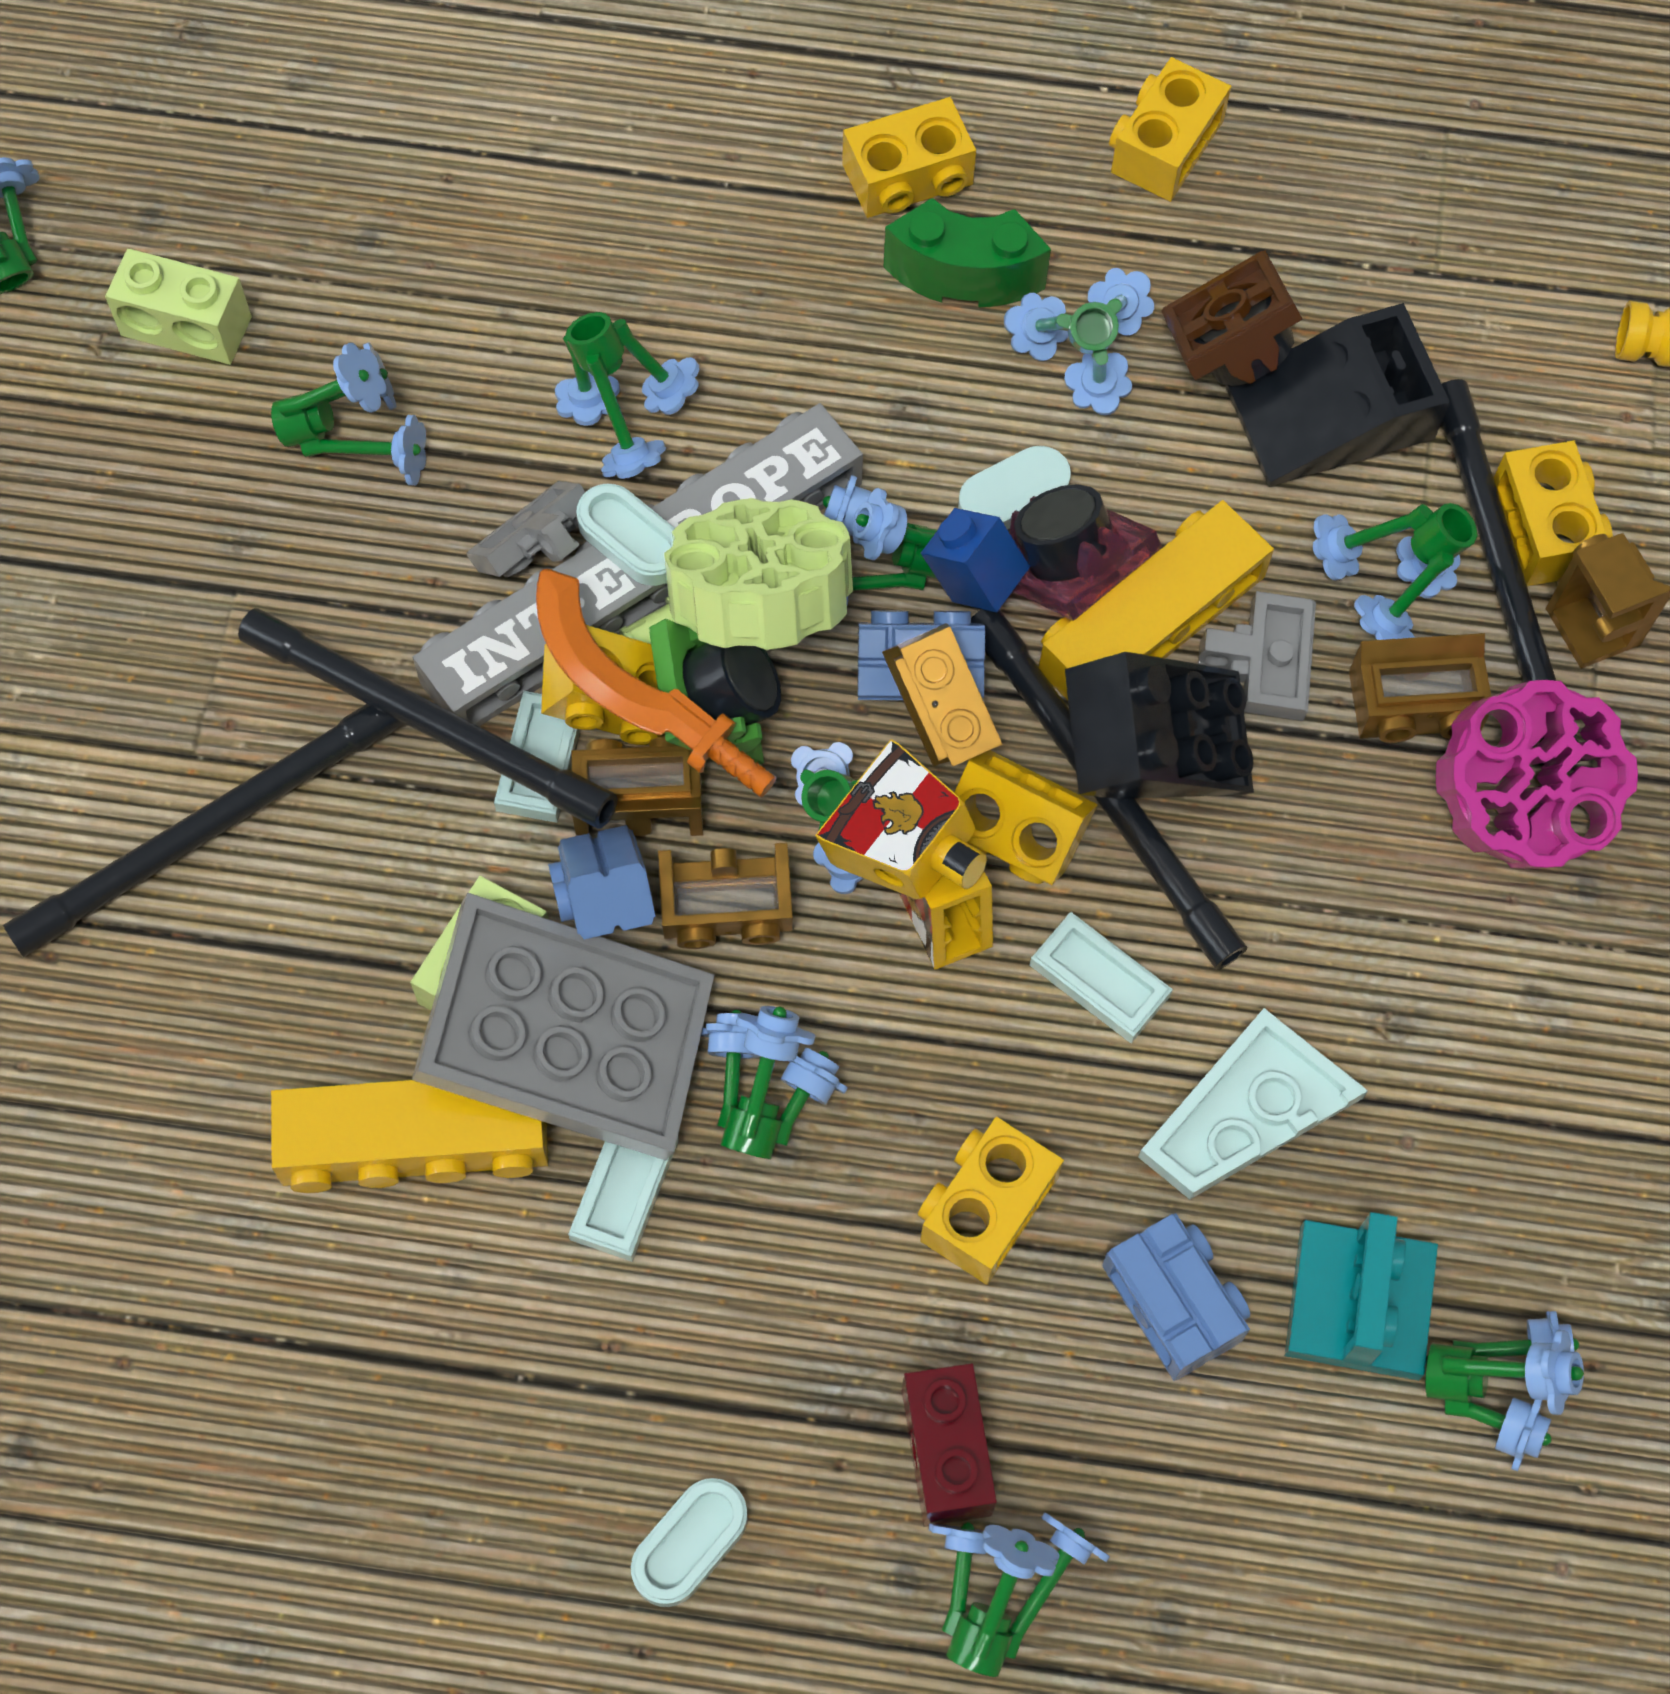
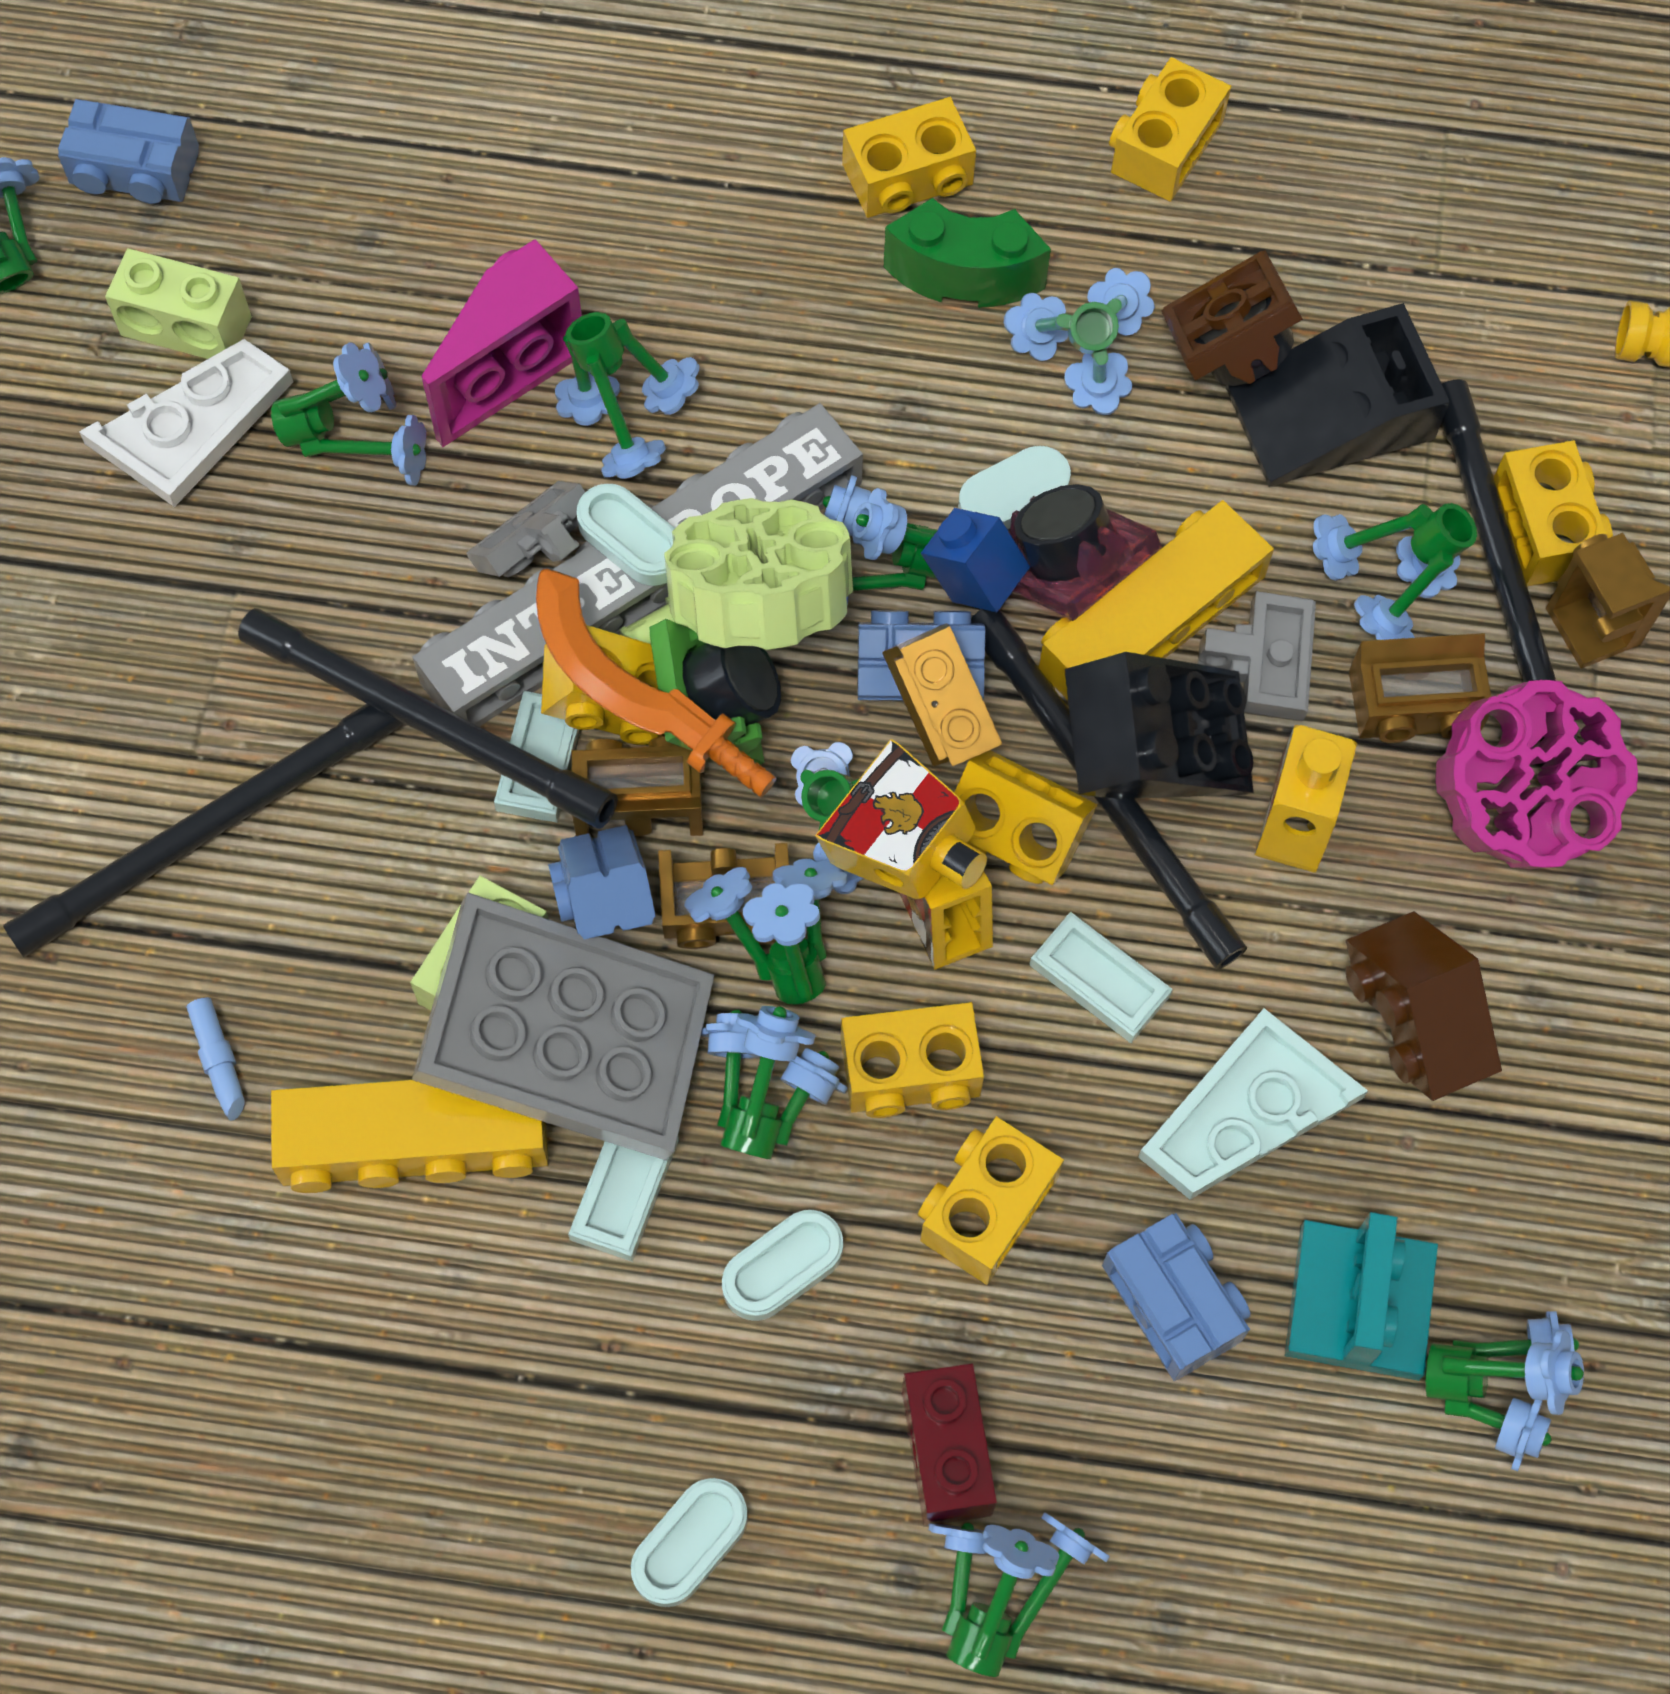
(128, 151): none -> medium blue brick
(189, 427): none -> white wing
(216, 1056): none -> light blue piece
(501, 341): none -> dark pink slope
(779, 915): none -> light blue plant
(782, 1265): none -> light aqua tile
(907, 1041): none -> yellow brick
(1308, 787): none -> yellow torso
(1430, 999): none -> reddish brown brick

